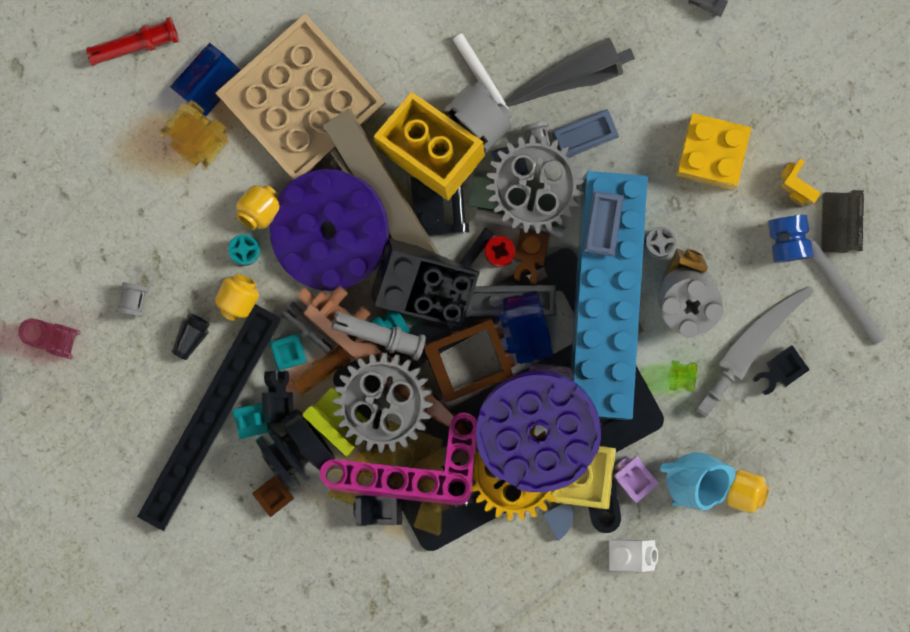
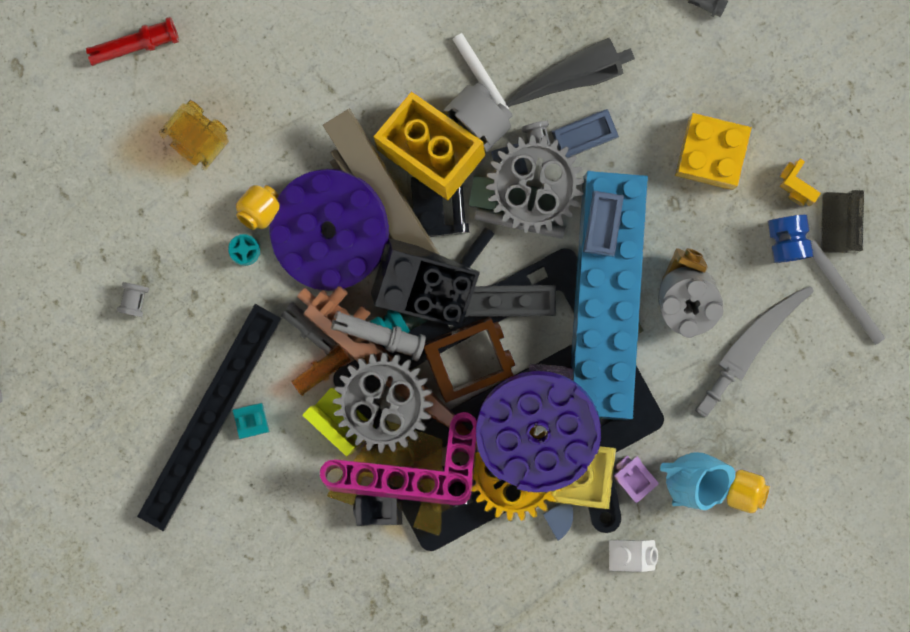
(54, 337): clear pink piece -> none
(190, 335): black cone -> none
(205, 77): clear blue panel -> none
(237, 296): yellow head -> none
(273, 495): reddish brown plate -> none
(276, 402): black plate -> none
(288, 352): teal tile -> none
(294, 449): black wheel -> none
(296, 90): tan plate -> none
(498, 256): red wheel -> none
(527, 327): clear blue brick -> none
(531, 251): reddish brown plate -> none
(664, 236): light grey wheel -> none
(682, 376): clear neon green wheel -> none
(784, 368): black plate -> none

